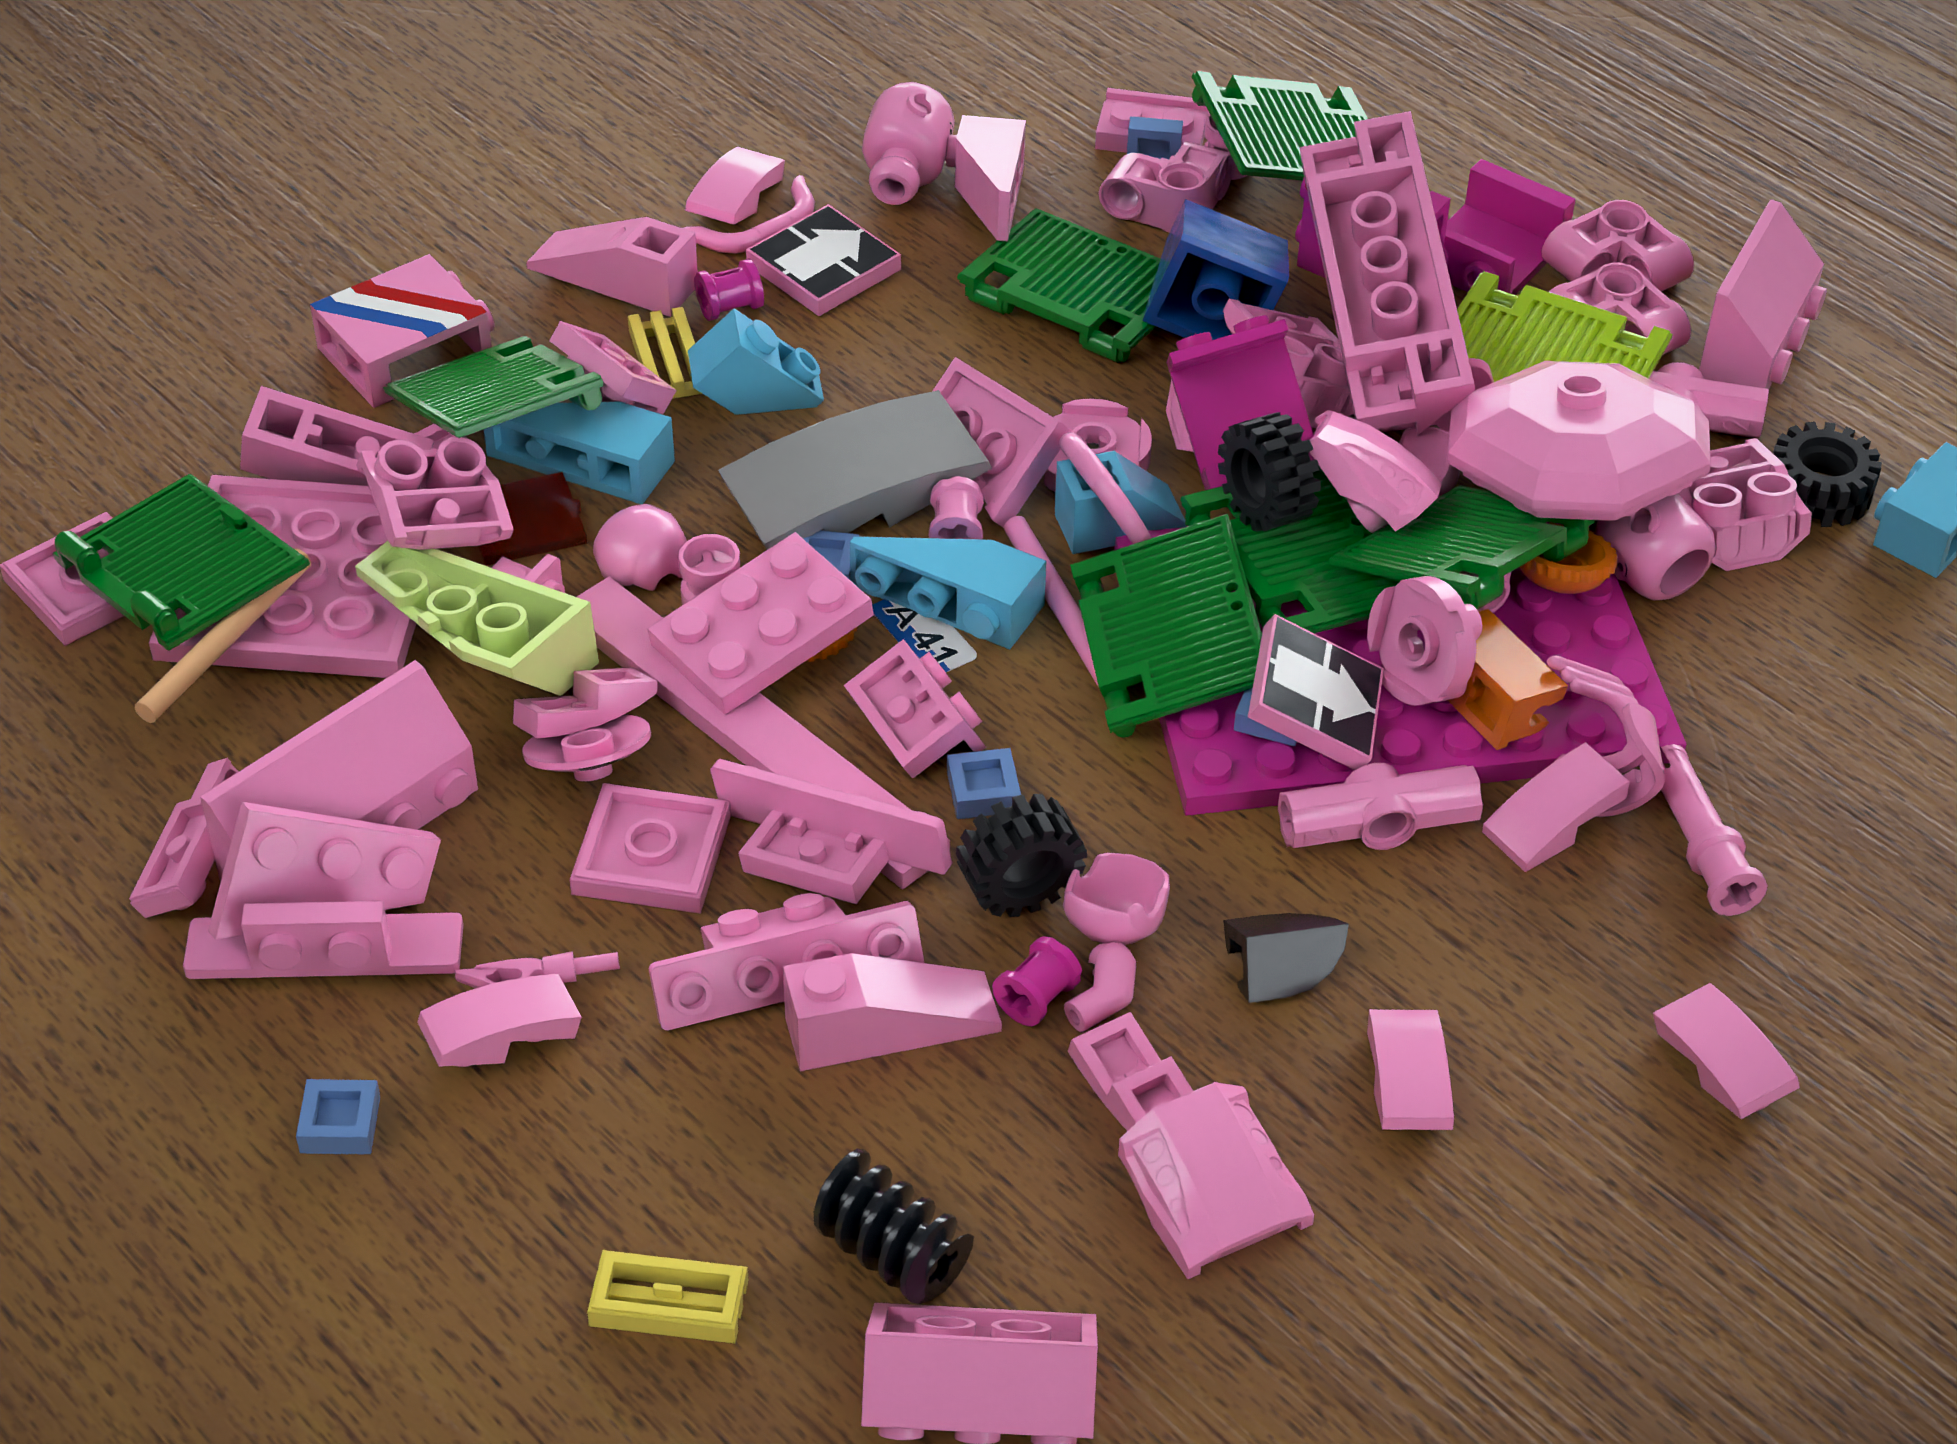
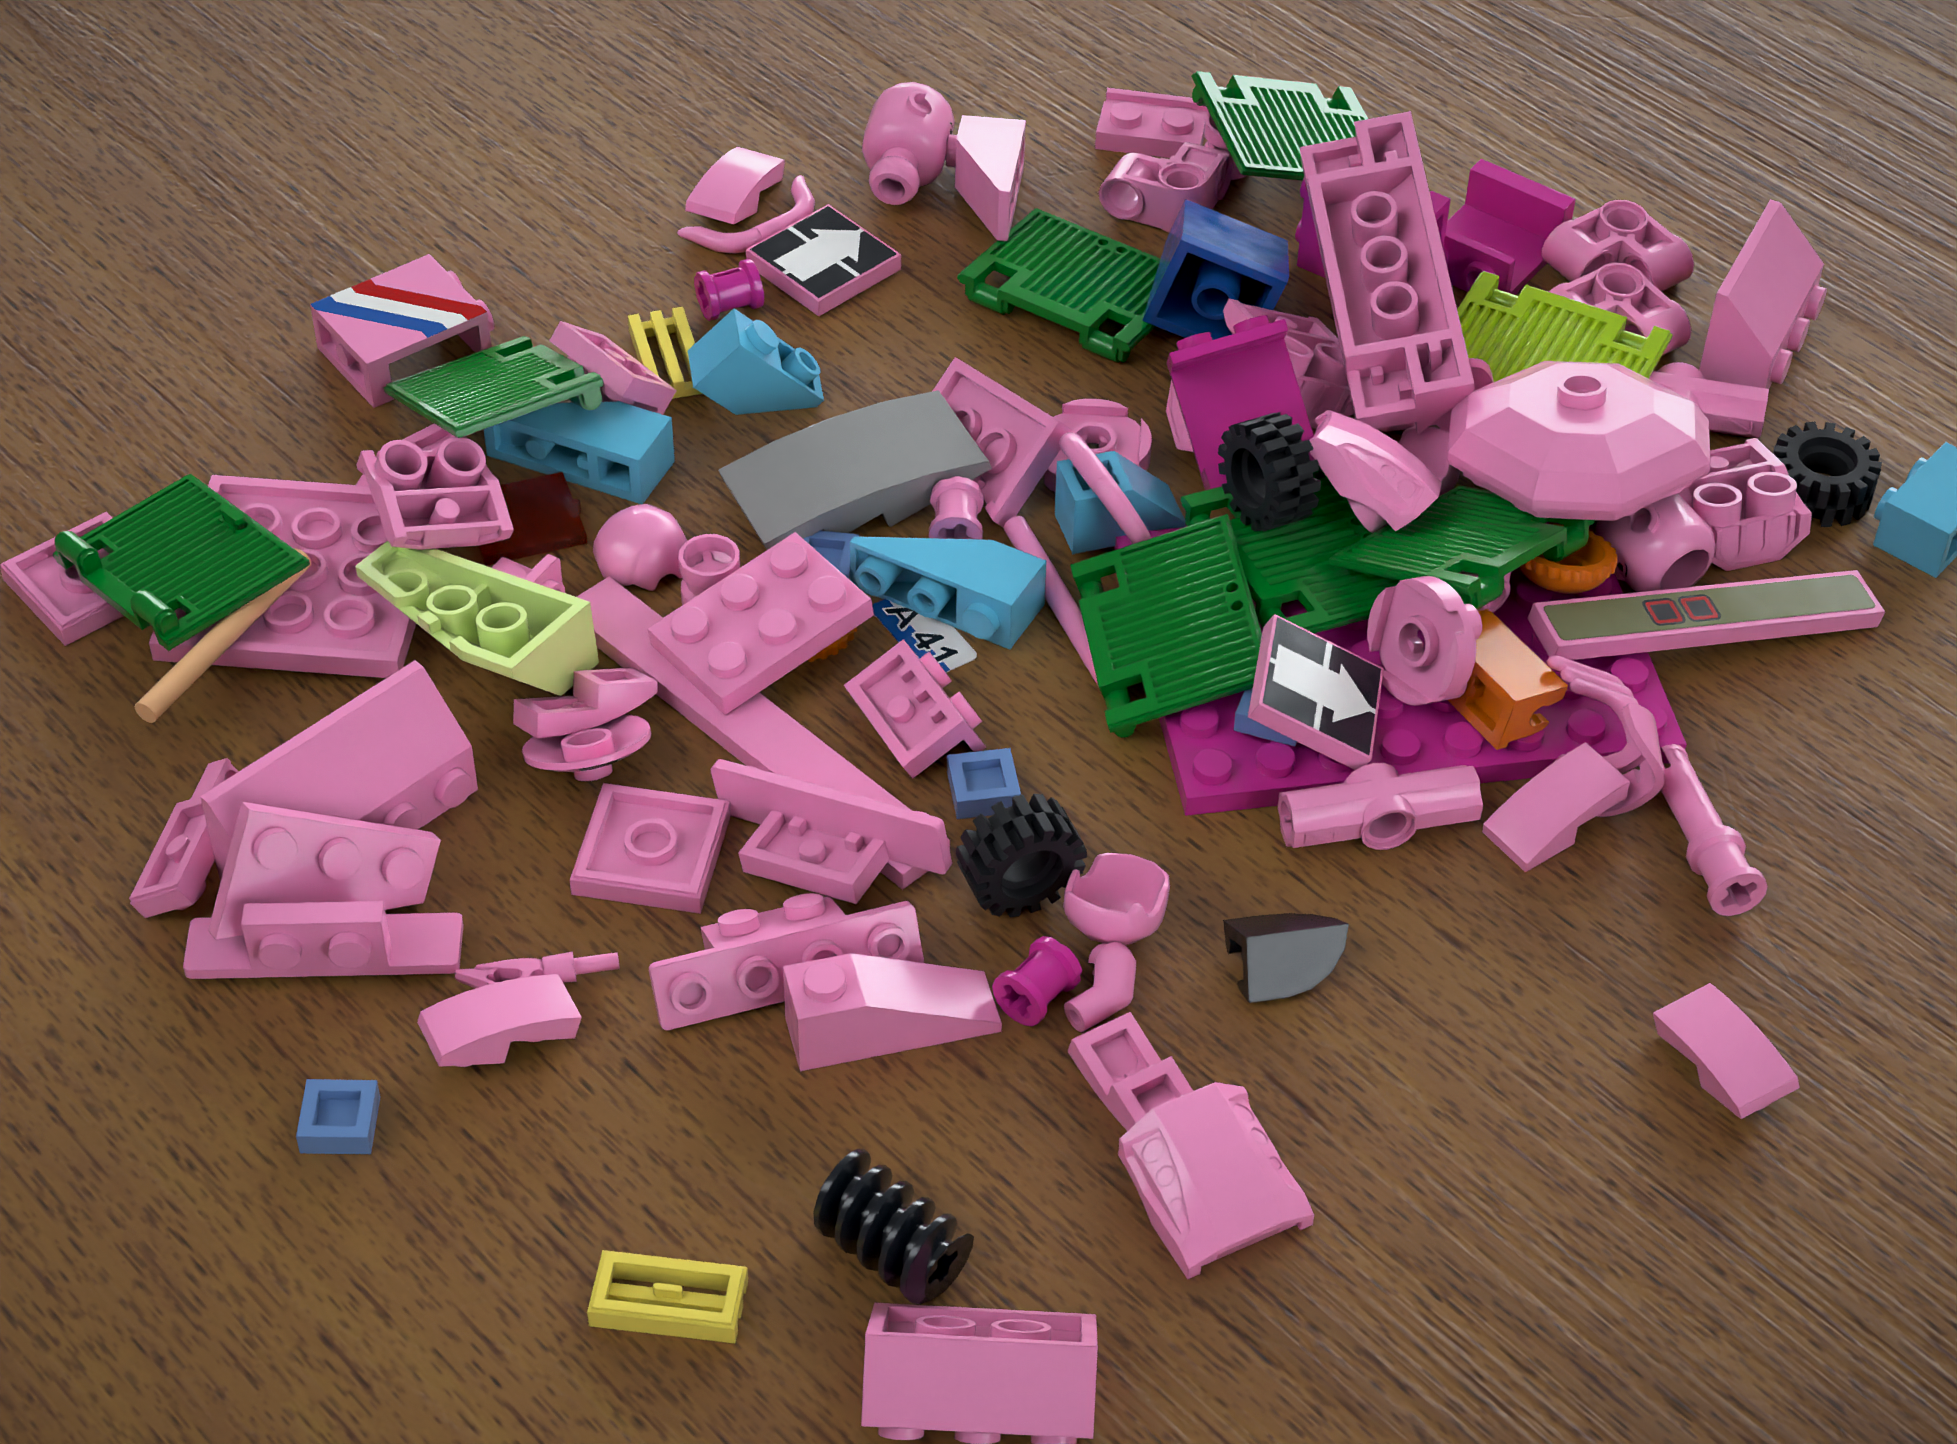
(311, 441): bright pink slope -> none
(625, 259): bright pink slope -> none
(1154, 136): medium blue tile -> none
(1410, 1070): bright pink slope -> none
(1705, 615): none -> tile

